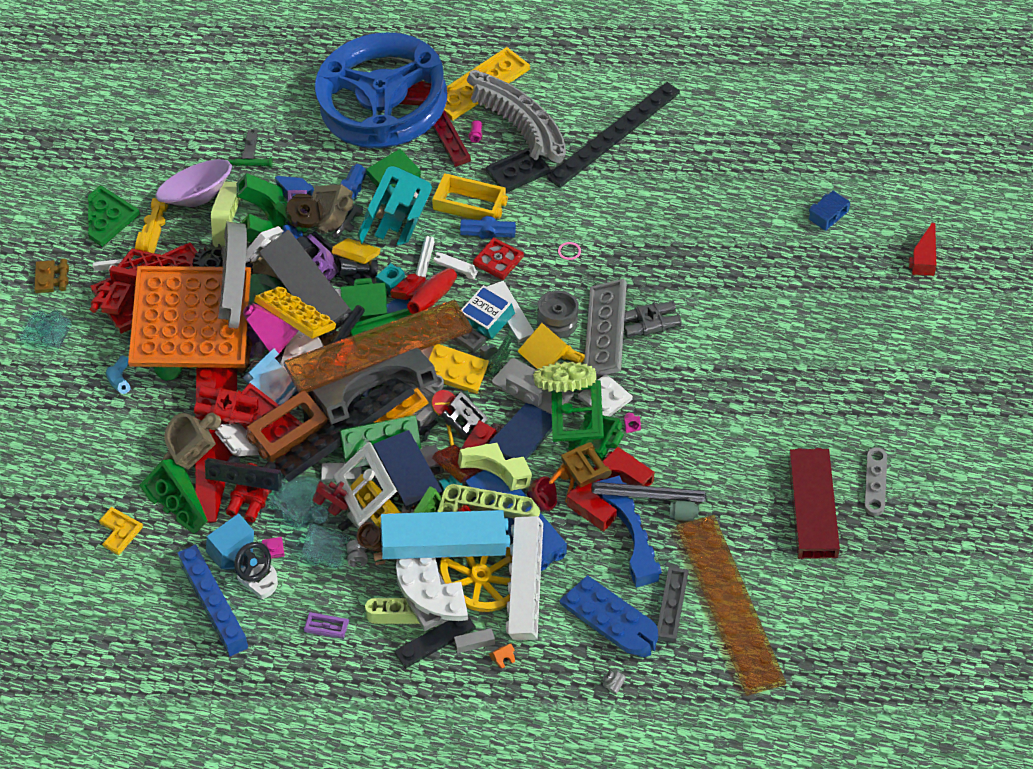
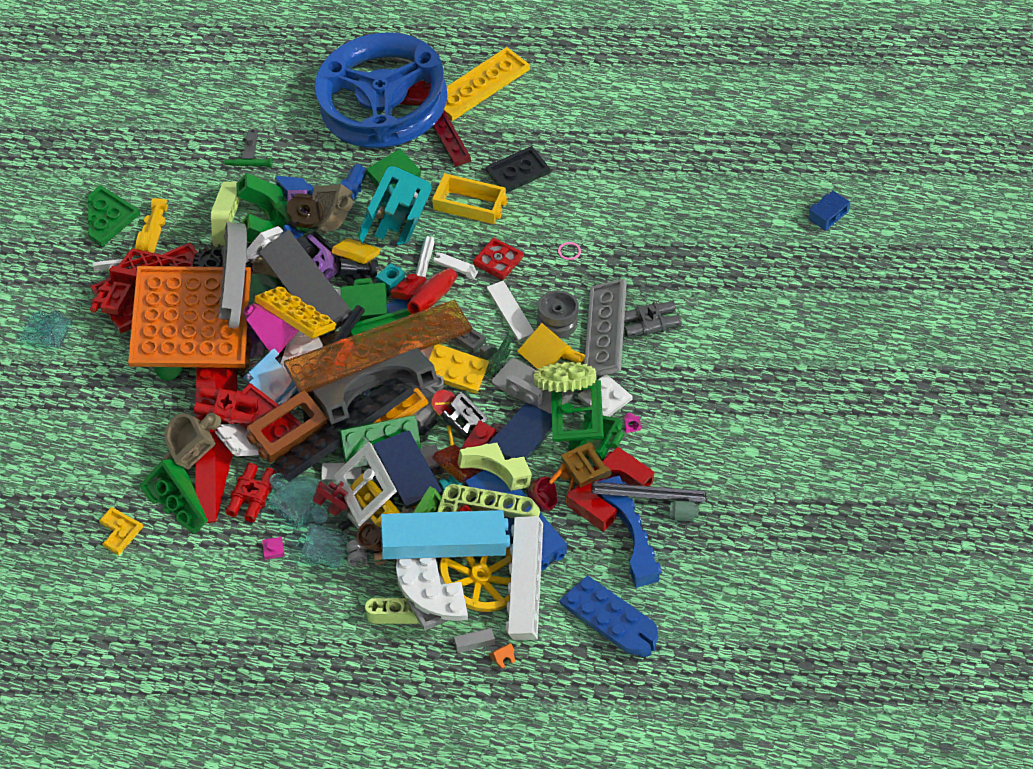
(45, 276): pearl gold plate -> none
(115, 377): dark azure arm -> none
(195, 184): lavender dish -> none
(212, 600): blue brick -> none
(233, 547): dark azure piece -> none
(243, 474): black plate -> none
(265, 586): white piece -> none
(325, 632): medium lavender tile -> none
(354, 211): dark grey piece -> none
(432, 641): black plate -> none
(475, 134): dark pink pin -> none
(487, 228): blue piece -> none
(488, 312): piece -> none
(526, 114): light grey gear -> none
(613, 134): black plate -> none
(613, 681): light grey plate -> none
(672, 604): dark grey plate -> none
(731, 605): clear orange plate -> none
(813, 504): dark red brick -> none
(875, 481): light grey plate -> none
(924, 254): red slope -> none

